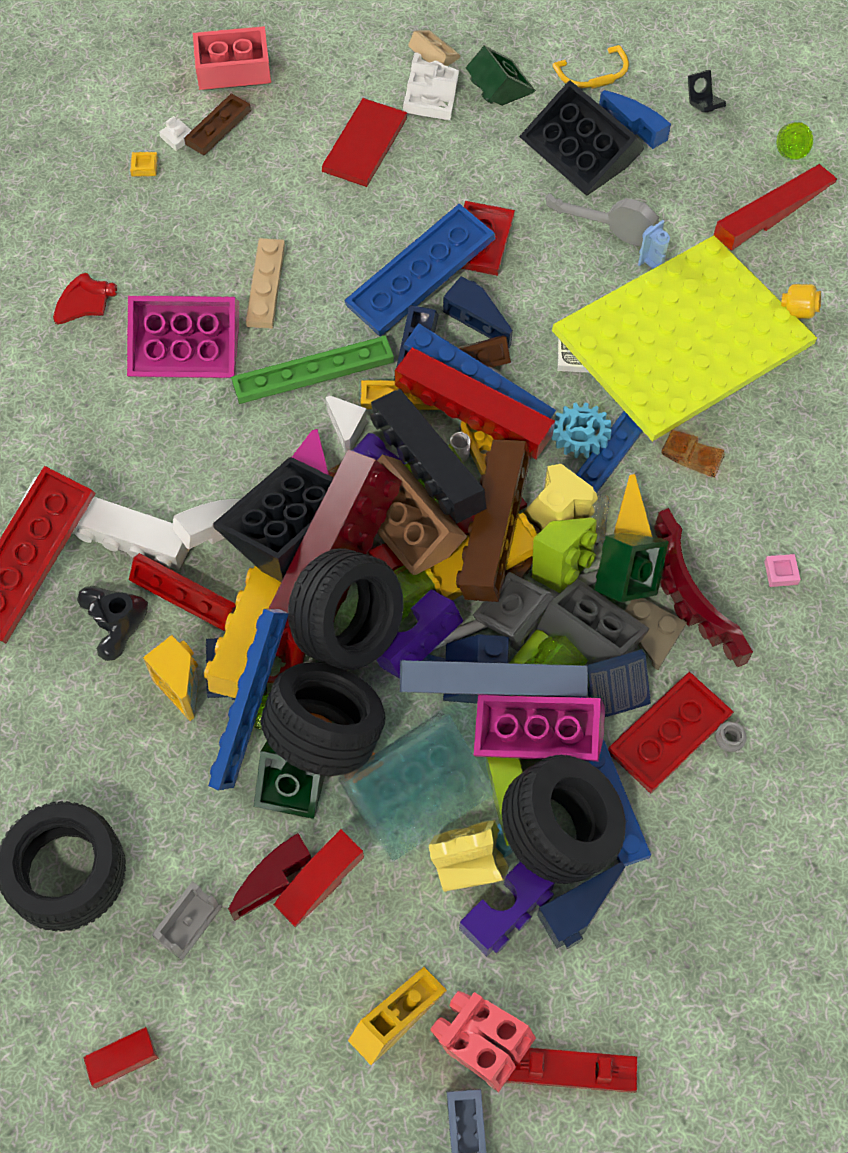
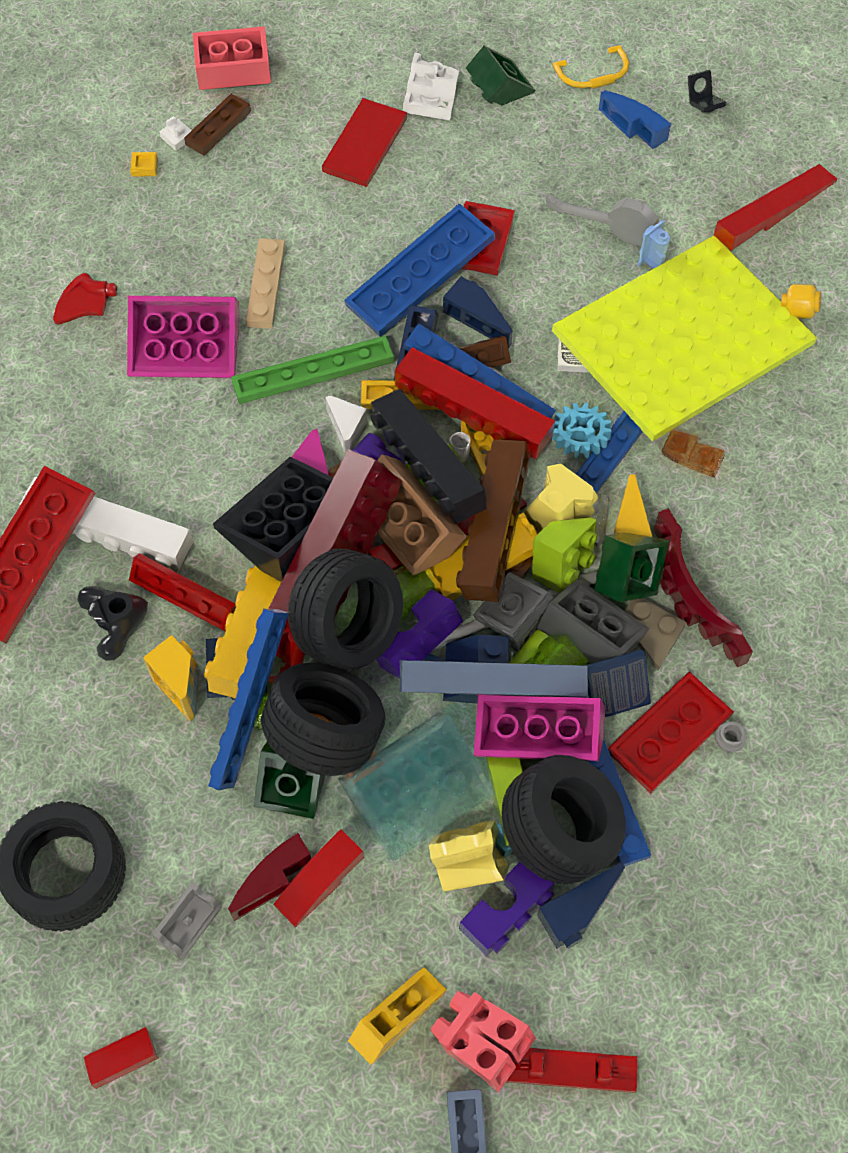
(196, 523): white slope -> none
(432, 48): tan slope -> none
(582, 139): black slope -> none
(782, 570): bright pink plate -> none
(794, 140): clear neon green plate -> none

